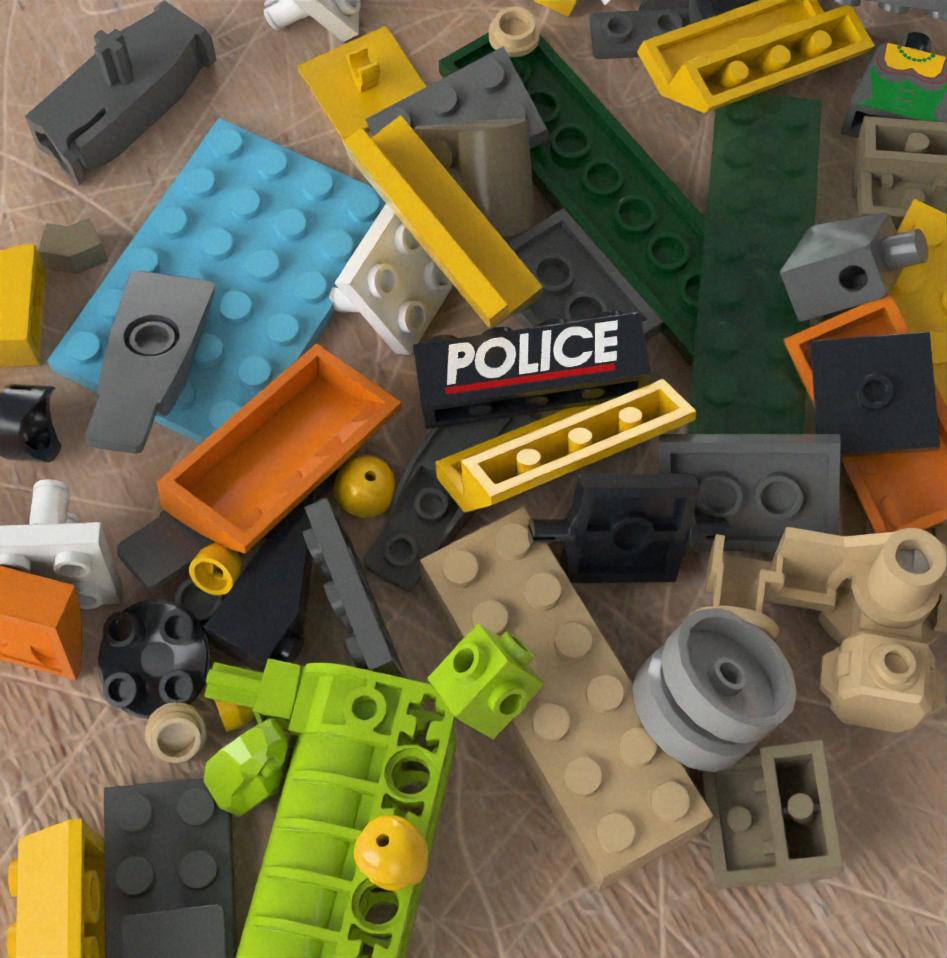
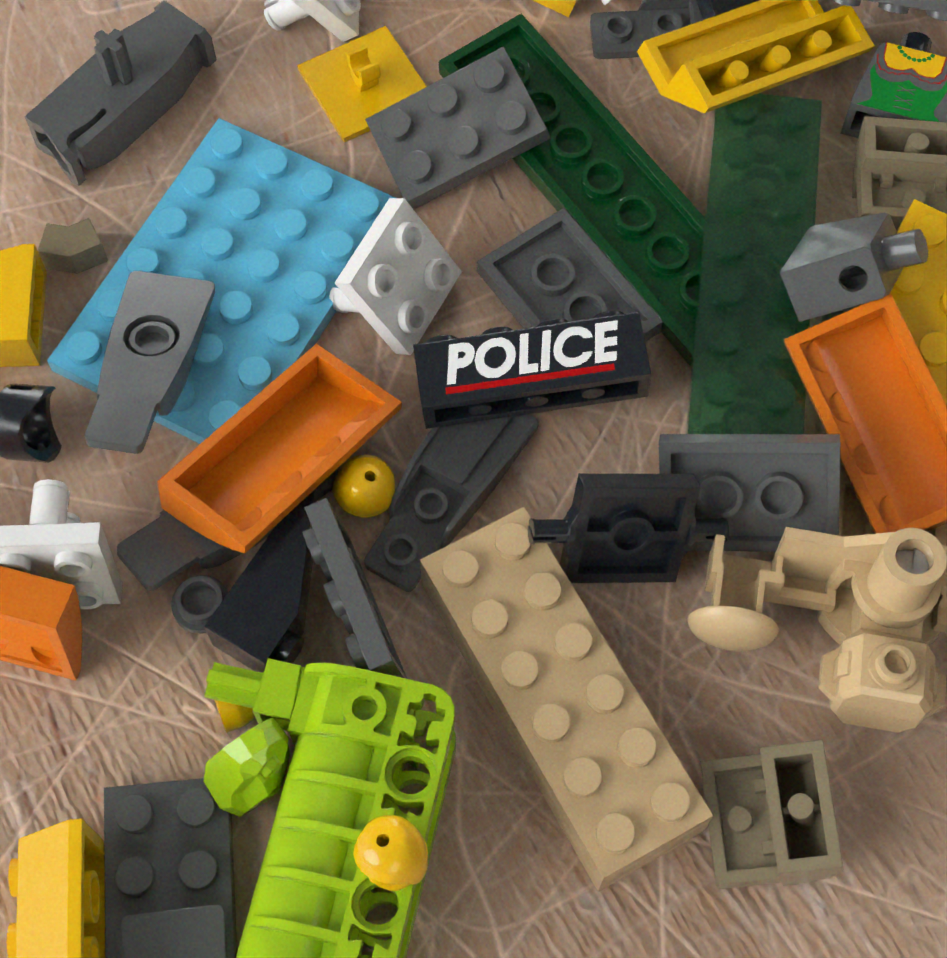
(153, 657): black dish -> none
(176, 732): tan plate -> none
(204, 568): yellow hinge -> none
(444, 221): yellow slope -> none
(487, 680): lime brick -> none
(490, 166): dark tan brick -> none
(515, 31): tan plate -> none
(560, 445): yellow slope -> none
(714, 690): light grey wheel -> none
(876, 393): black plate -> none

